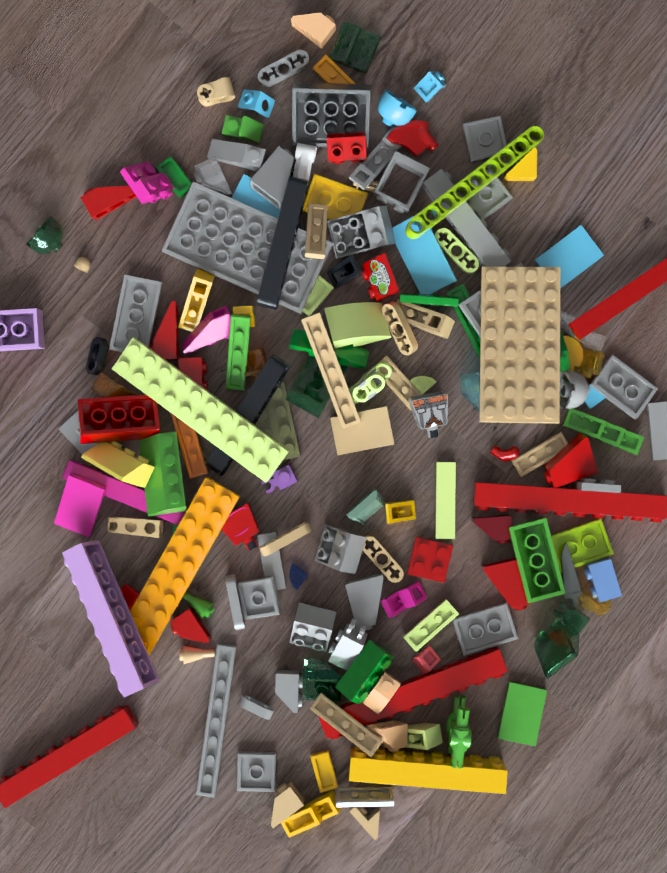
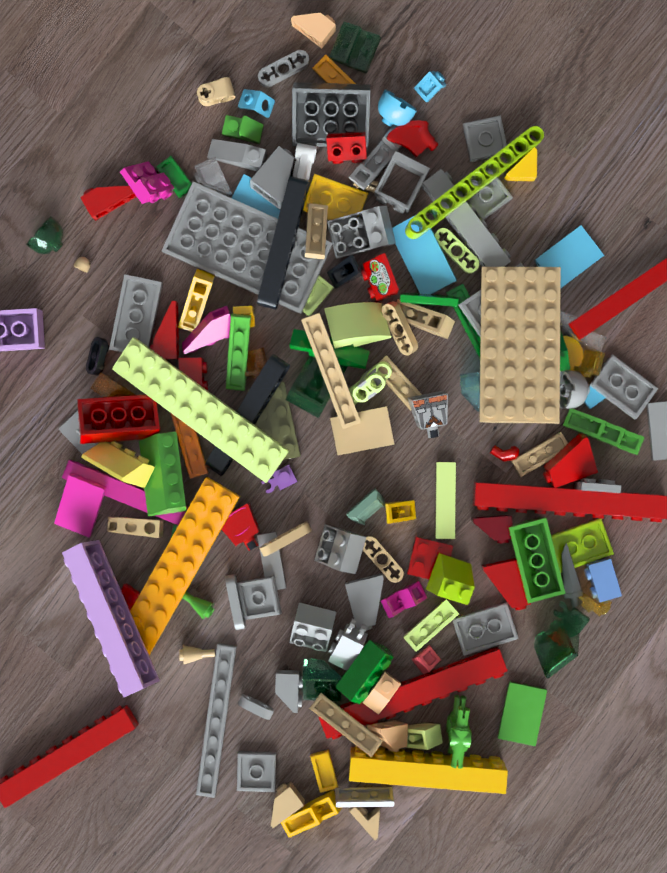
(190, 626): red slope -> none
(297, 576): clear blue tile -> none
(422, 383): yellowish green tile -> none
(452, 579): none -> lime slope

